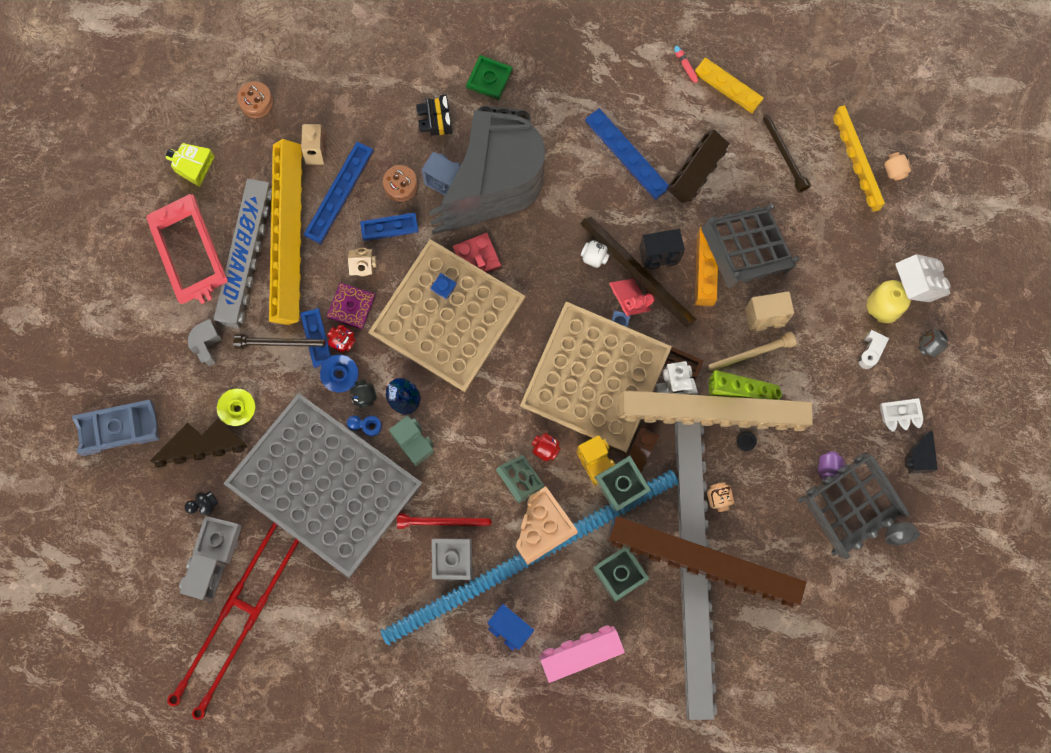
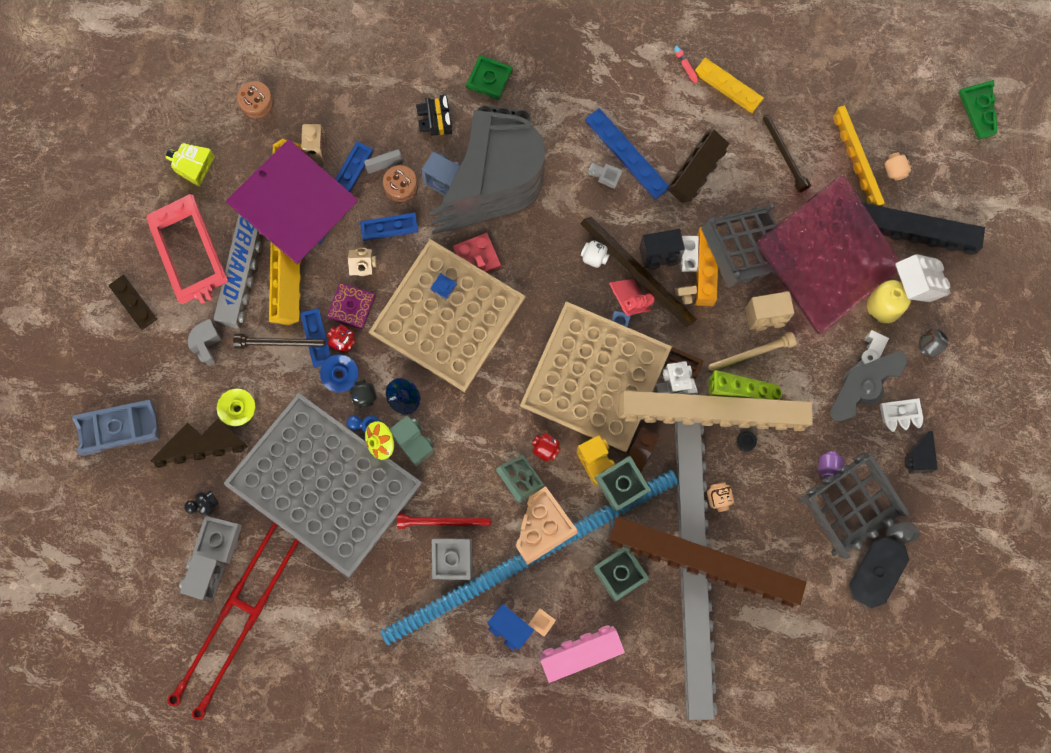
(132, 302): none -> dark brown plate
(292, 201): none -> magenta piece
(379, 440): none -> neon yellow dish
(383, 161): none -> light grey tile
(541, 622): none -> light nougat plate
(608, 175): none -> light grey plate
(686, 292): none -> tan tile
(689, 260): none -> white leg
(829, 254): none -> clear pink plate
(865, 384): none -> dark grey piece
(879, 572): none -> black shield
(927, 229): none -> black brick
(980, 108): none -> green wing

